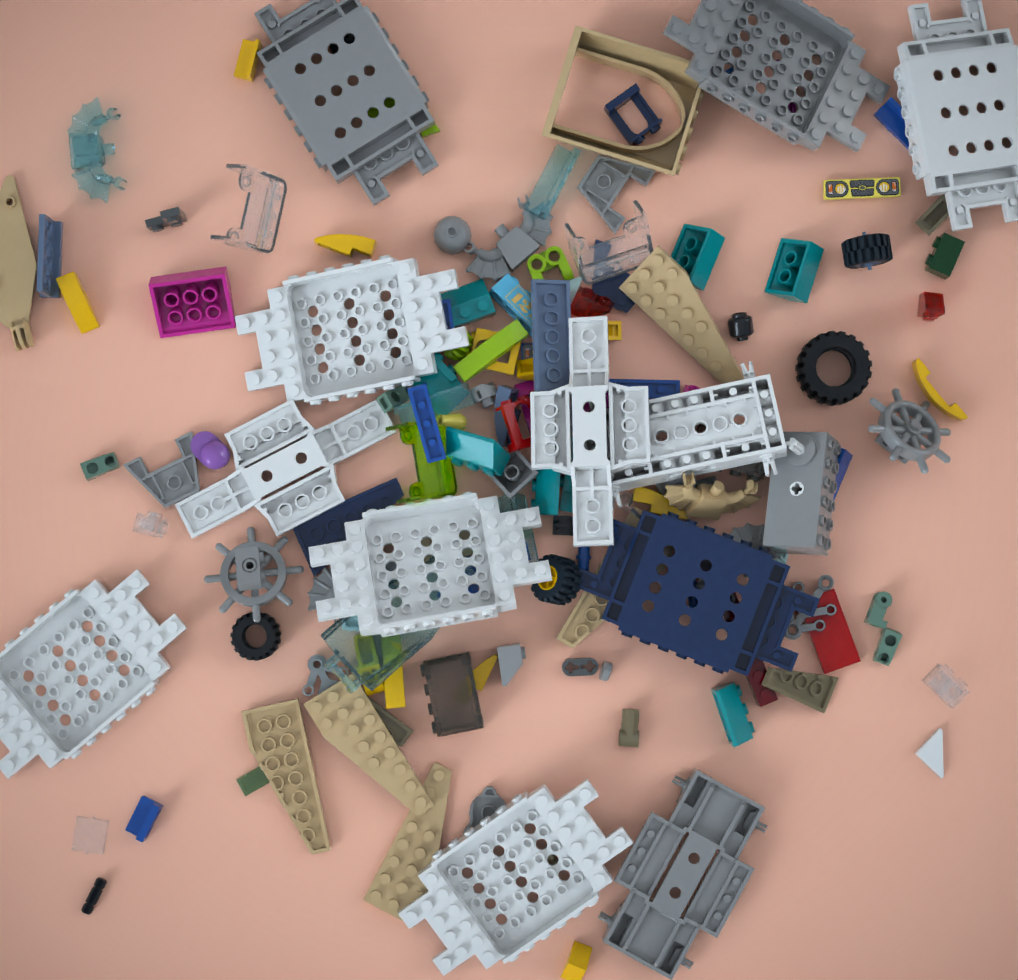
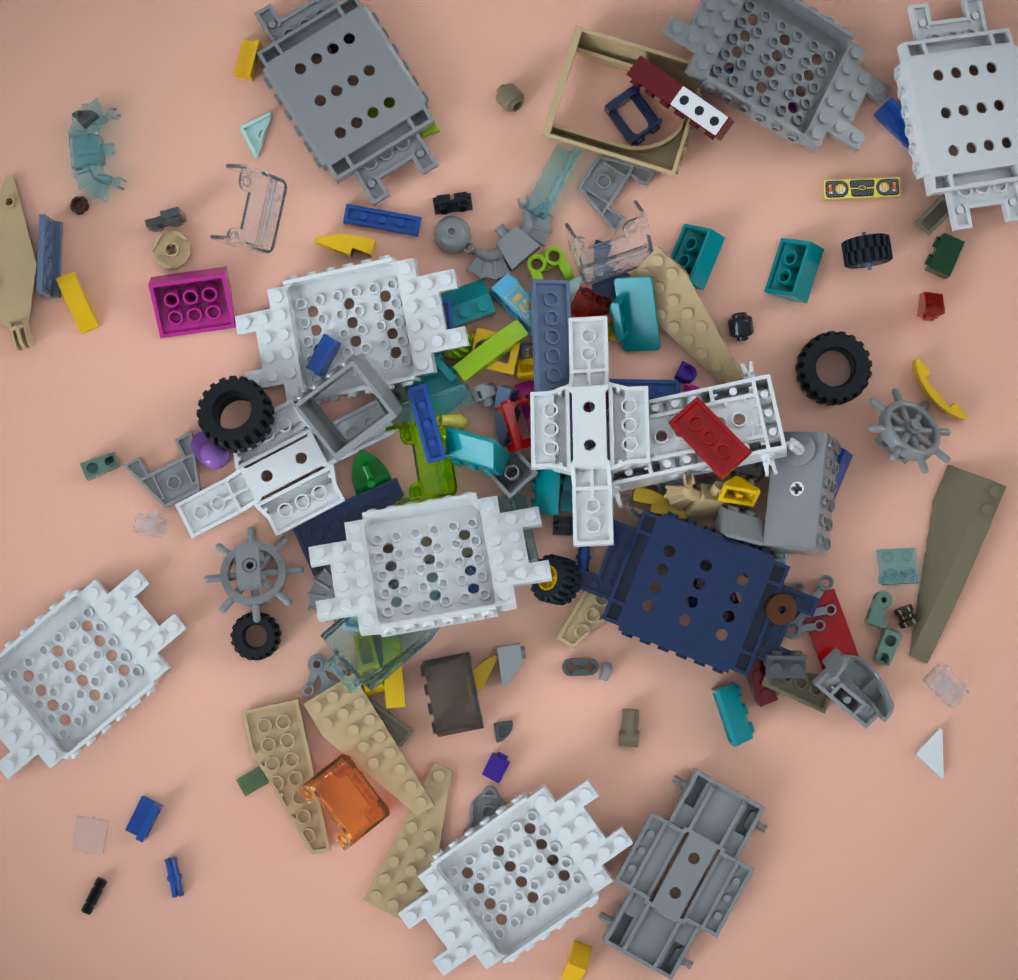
(79, 200): none -> reddish brown plate
(85, 117): none -> dark grey tile
(174, 877): none -> blue pin
(182, 248): none -> tan plate
(219, 398): none -> black tyre
(255, 133): none -> light aqua tile
(321, 424): none -> light grey window
(323, 355): none -> blue panel
(347, 799): none -> clear orange windscreen
(368, 472): none -> green shield
(382, 220): none -> blue tile
(461, 203): none -> black hinge
(496, 766): none -> dark purple brick
(502, 730): none -> dark grey tile
(509, 97): none -> dark tan head
(635, 314): none -> teal bracket
(680, 98): none -> dark red brick
(686, 373): none -> dark purple tile
(709, 438): none -> red tile
(739, 492): none -> yellow slope
(740, 524): none -> light grey slope
(785, 665): none -> dark grey bracket
(789, 609): none -> reddish brown piece
(851, 679): none -> light grey piece
(897, 566): none -> clear light blue hinge
(905, 616): none -> dark brown wheel
(956, 533): none -> dark tan wedge

